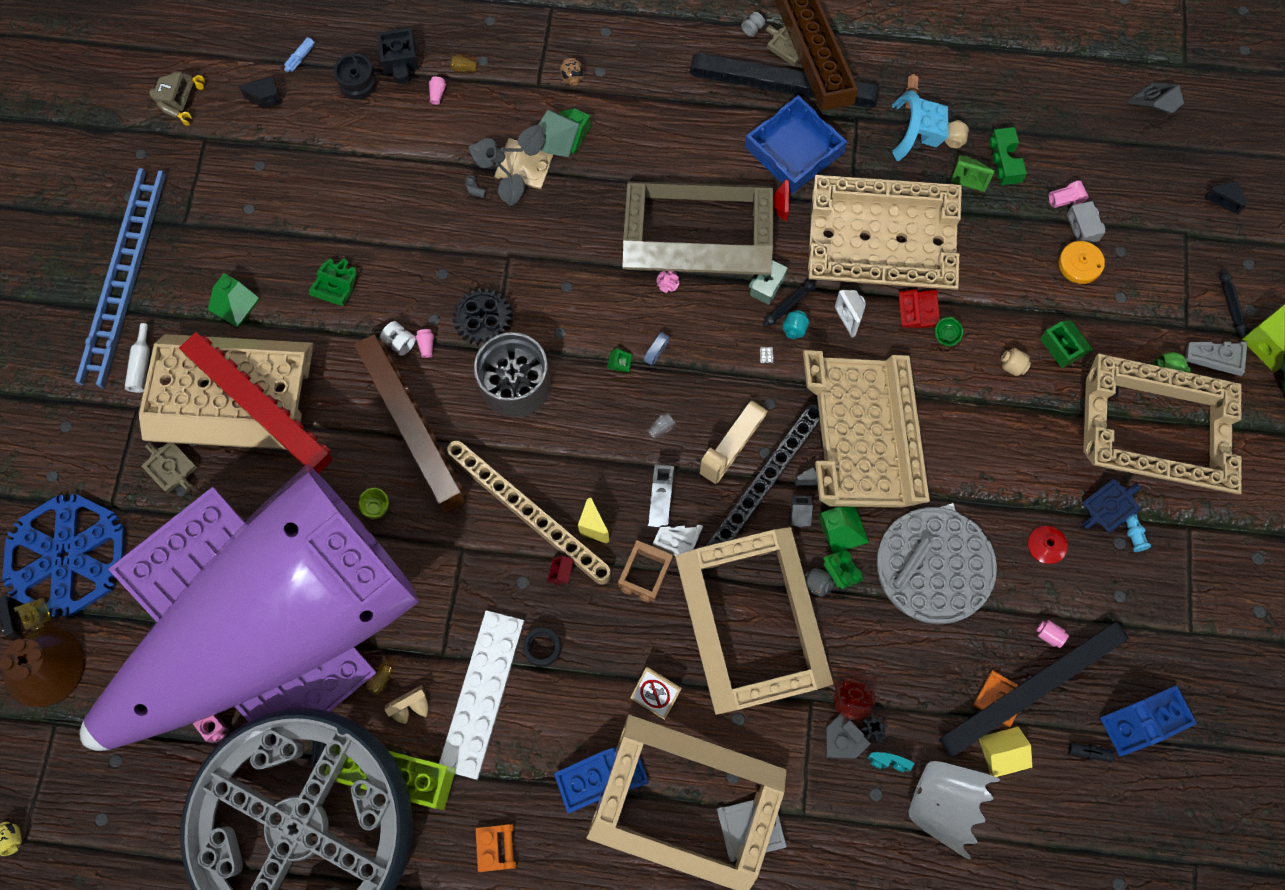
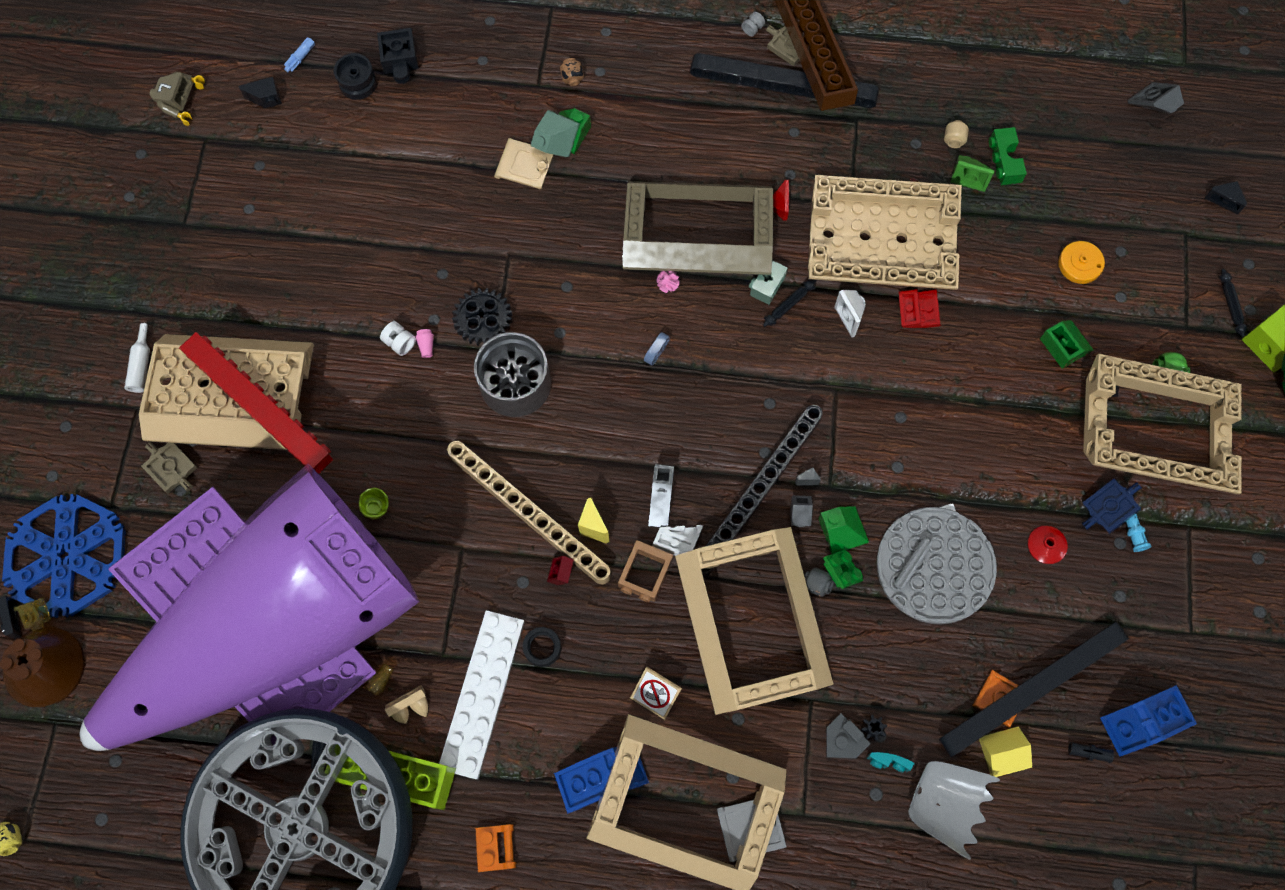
(130, 281): medium blue ladder -> none
(217, 734): bright pink brick -> none
(231, 300): green slope -> none
(334, 282): green plate -> none
(411, 423): reddish brown brick -> none
(436, 88): bright pink cone -> none
(462, 63): clear yellow cone -> none
(472, 187): dark grey arm -> none
(487, 153): dark grey plant -> none
(619, 360): green slope -> none
(661, 425): clear cone -> none
(717, 461): tan beam -> none
(766, 354): sticker -> none
(795, 144): blue tile -> none
(795, 324): teal head -> none
(853, 699): clear red cylinder -> none
(867, 432): tan slope -> none
(913, 86): nougat axle -> none
(926, 119): medium azure piece -> none
(948, 331): green hair -> none
(1015, 362): tan head -> none
(1052, 633): bright pink brick -> none
(1073, 193): bright pink piece -> none
(1086, 222): light grey brick -> none
(1222, 357): light grey wing -> none

